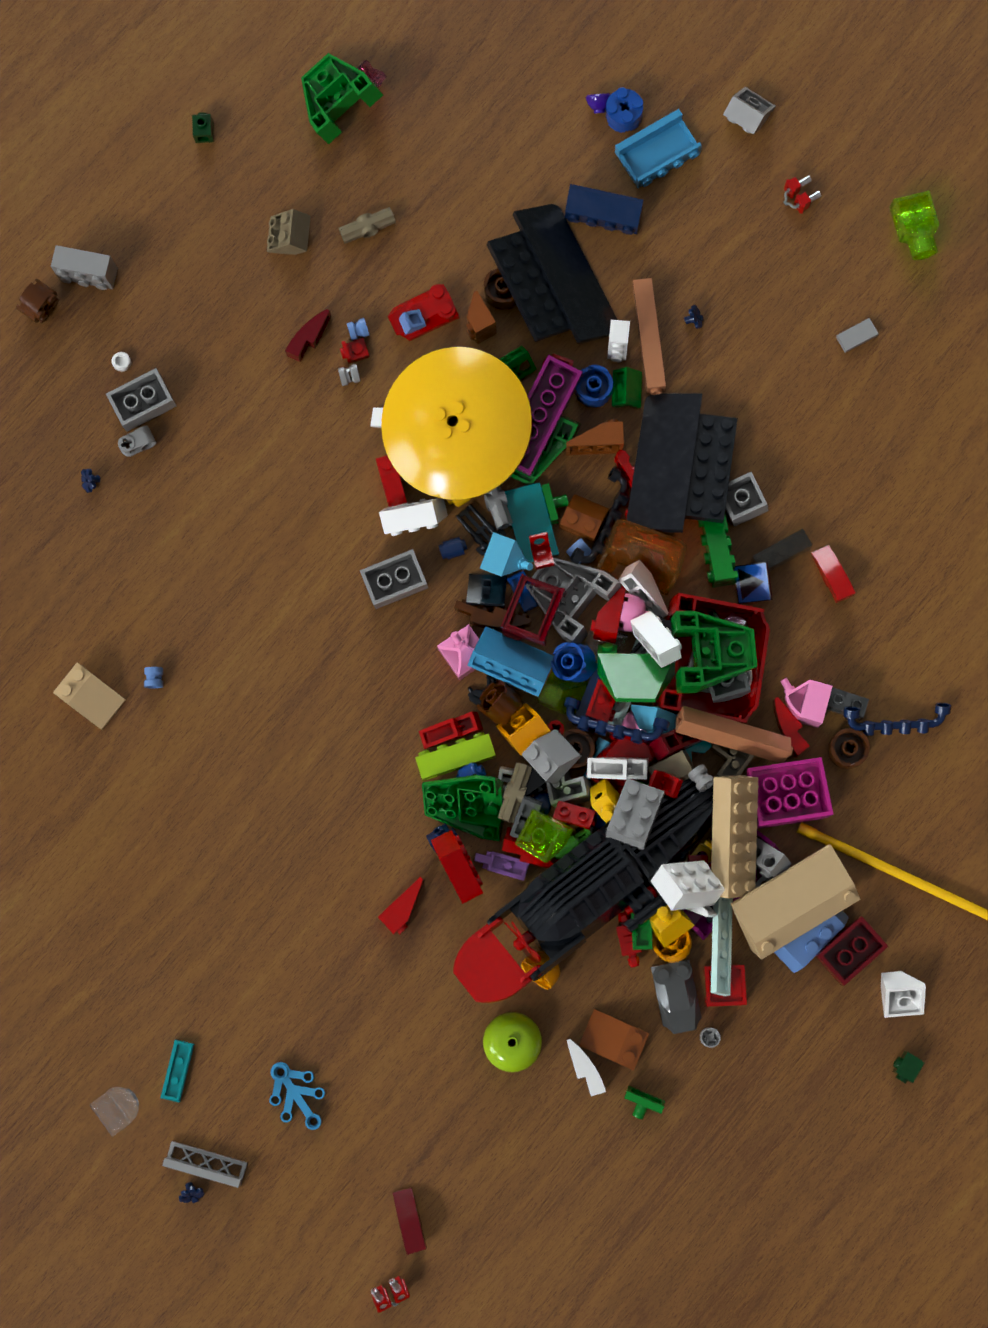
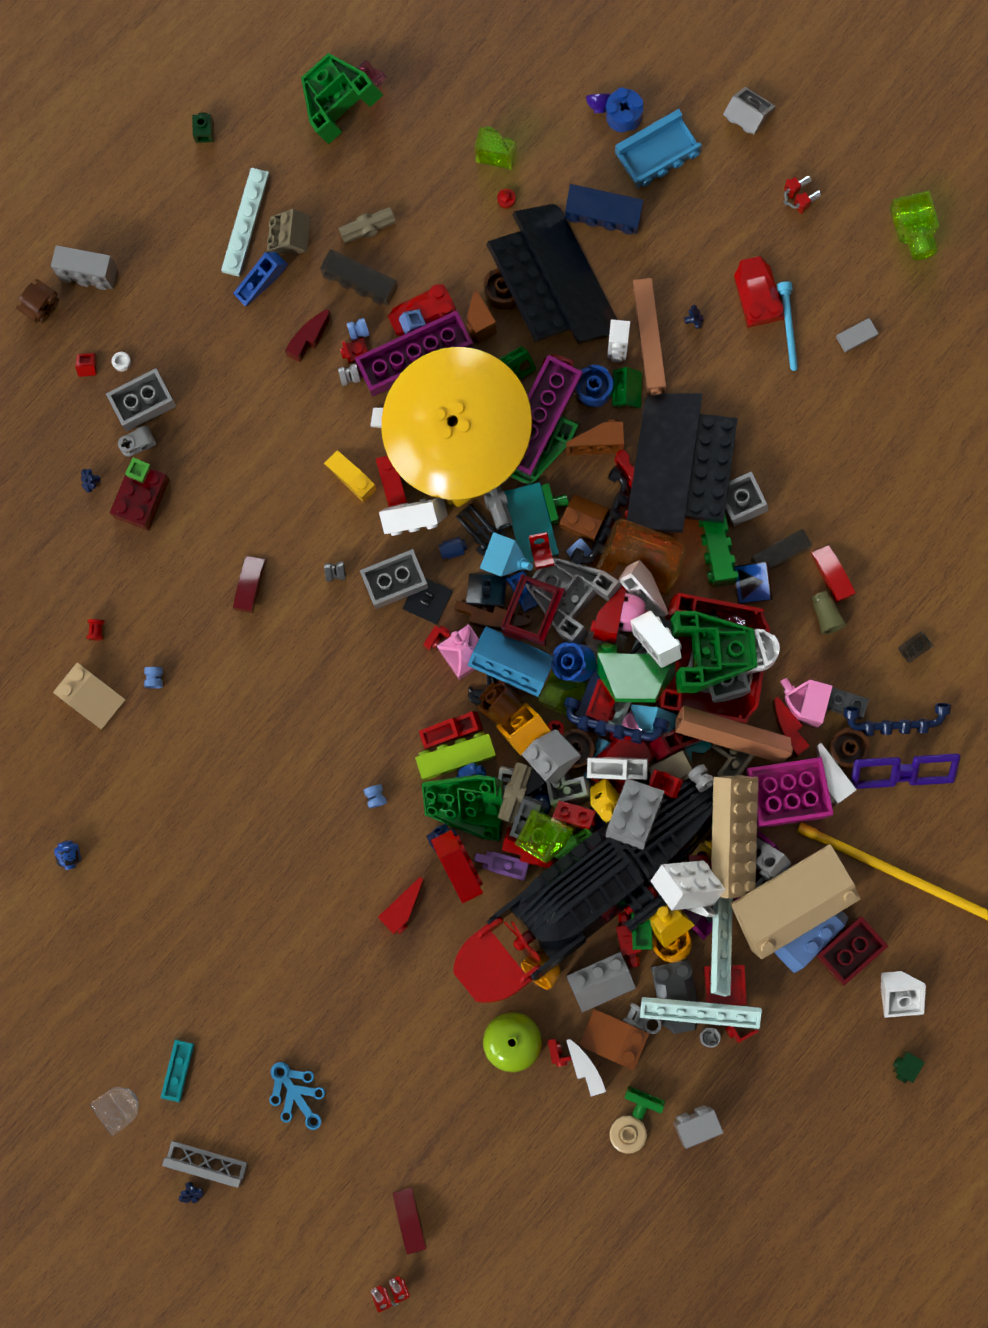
(67, 854): none -> blue head
(86, 364): none -> red slope
(95, 629): none -> red bush
(138, 470): none -> bright green tile
(138, 501): none -> dark red brick
(245, 222): none -> light aqua plate
(249, 584): none -> dark red slope
(260, 277): none -> blue slope
(330, 572): none -> dark grey wheel
(351, 476): none -> yellow slope
(358, 277): none -> clear smoke brick
(371, 793): none -> medium blue wheel
(385, 363): none -> magenta brick
(428, 603): none -> black piece
(433, 638): none -> red bracket
(493, 149): none -> clear neon green slope
(506, 198): none -> red tile
(555, 1050): none -> red bracket
(601, 982): none -> light grey slope
(628, 1134): none -> tan wheel
(639, 1022): none -> light grey piece
(697, 1126): none -> light grey brick
(700, 1012): none -> light aqua plate
(732, 1033): none -> red bracket
(758, 292): none -> red slope
(766, 650): none -> white slope
(785, 289): none -> medium azure piece
(827, 613): none -> olive plant
(838, 783): none -> white slope
(905, 772): none -> dark purple bar
(915, 647): none -> clear smoke bracket

